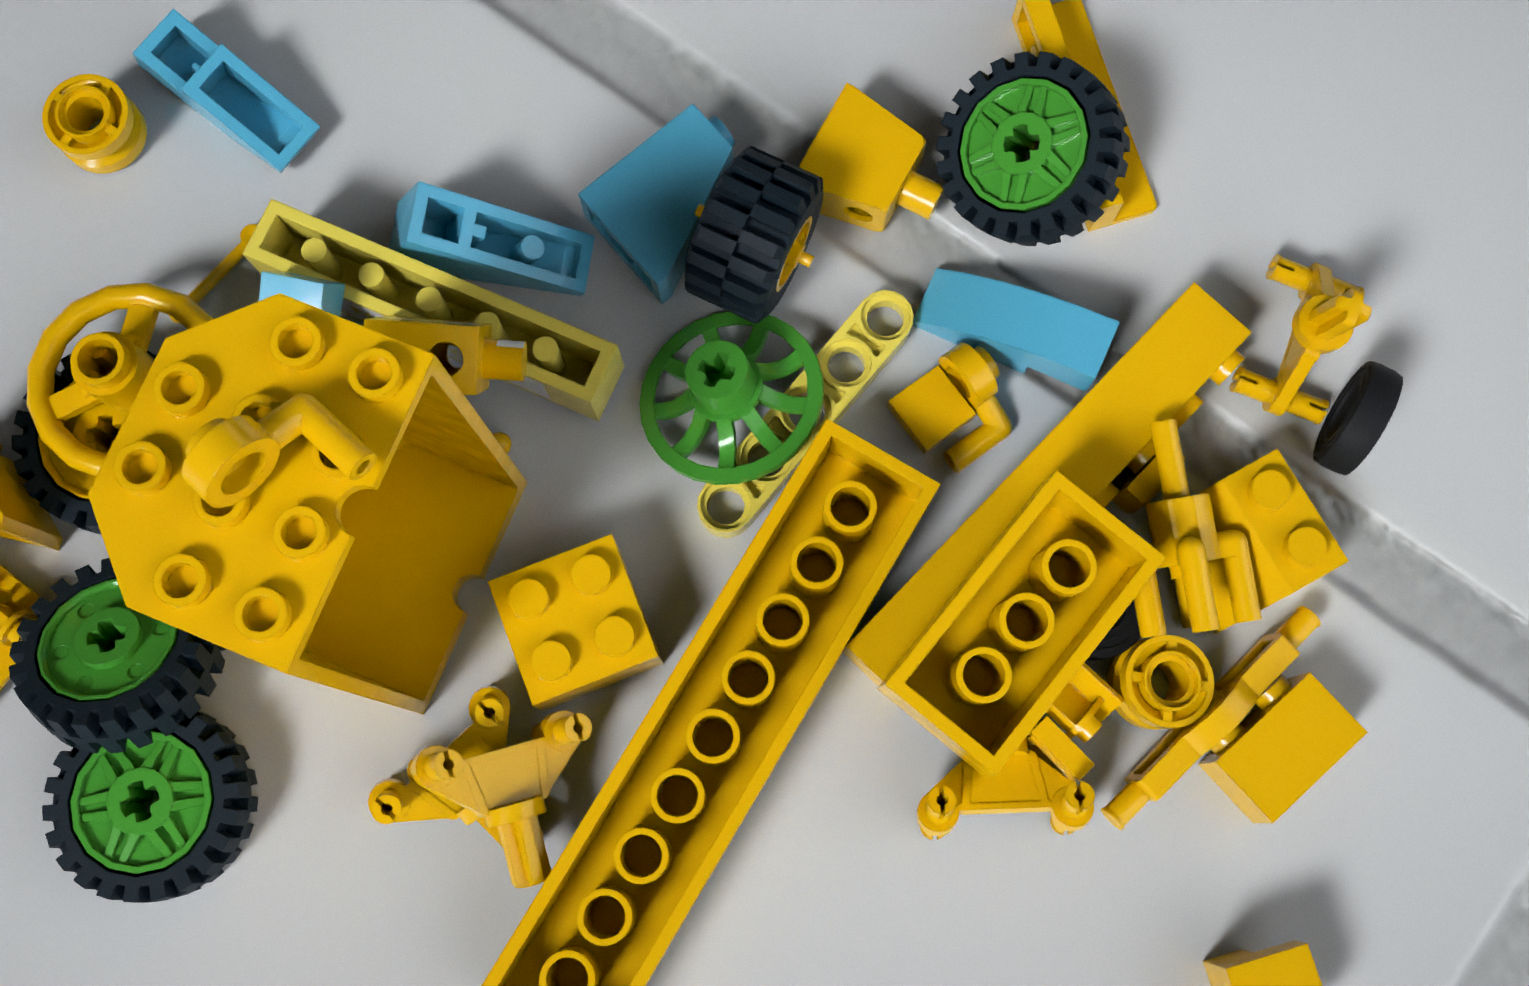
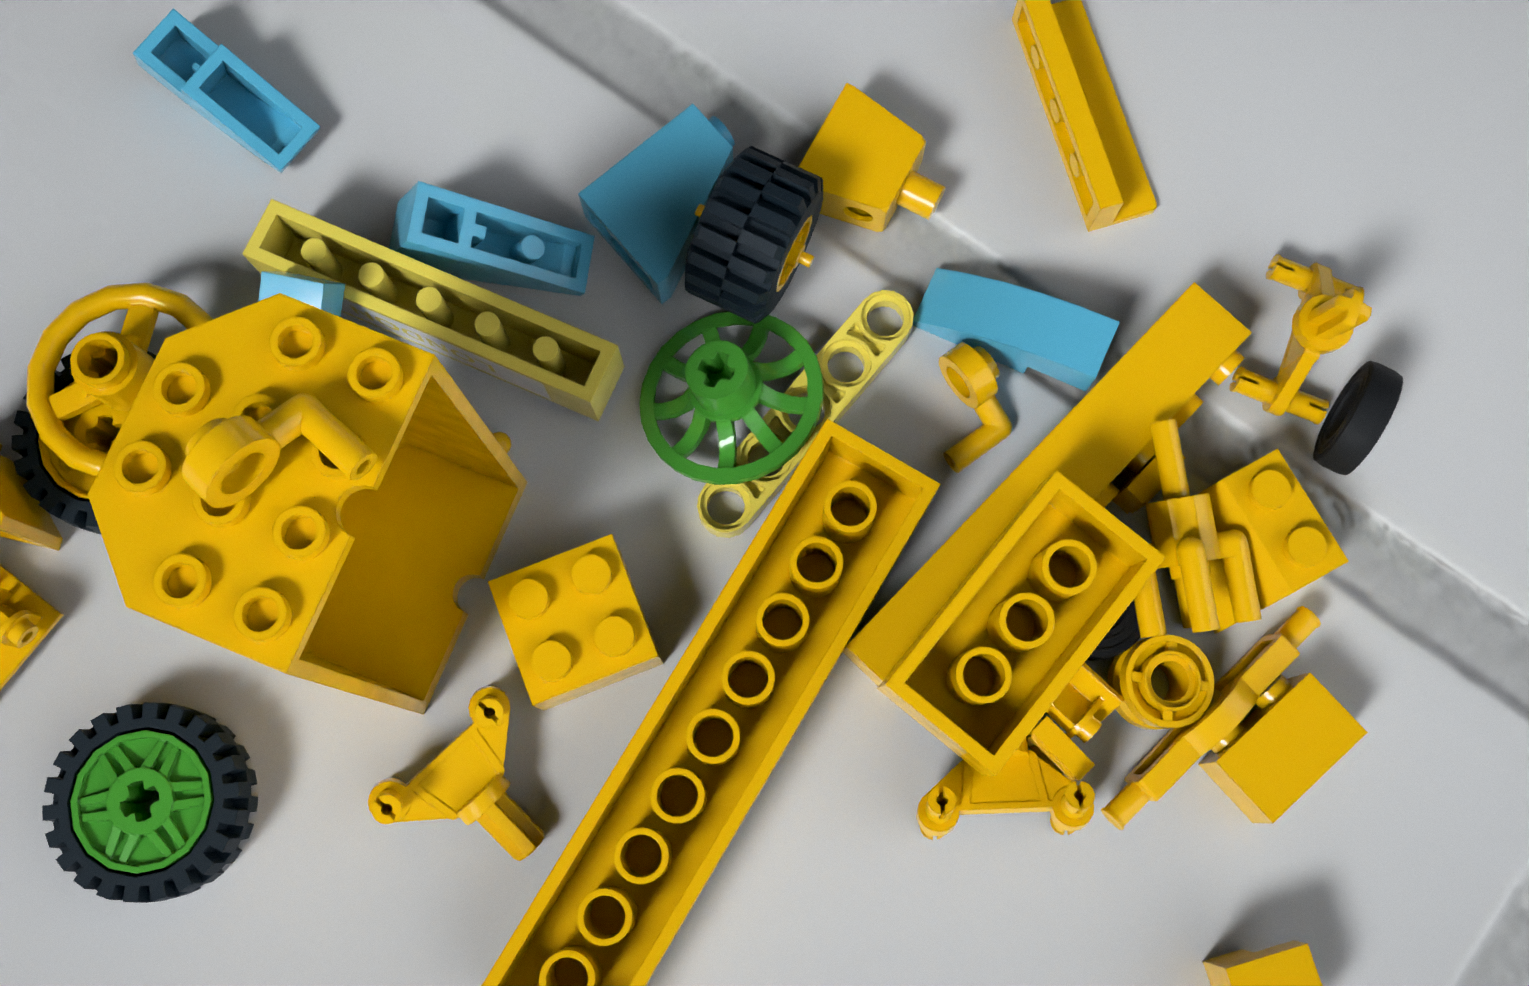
(81, 102): yellow wheel -> none
(106, 670): wheel -> none
(222, 268): yellow hinge -> none
(482, 355): yellow torso -> none
(508, 787): yellow axle -> none
(931, 409): yellow tile -> none
(1063, 179): wheel -> none

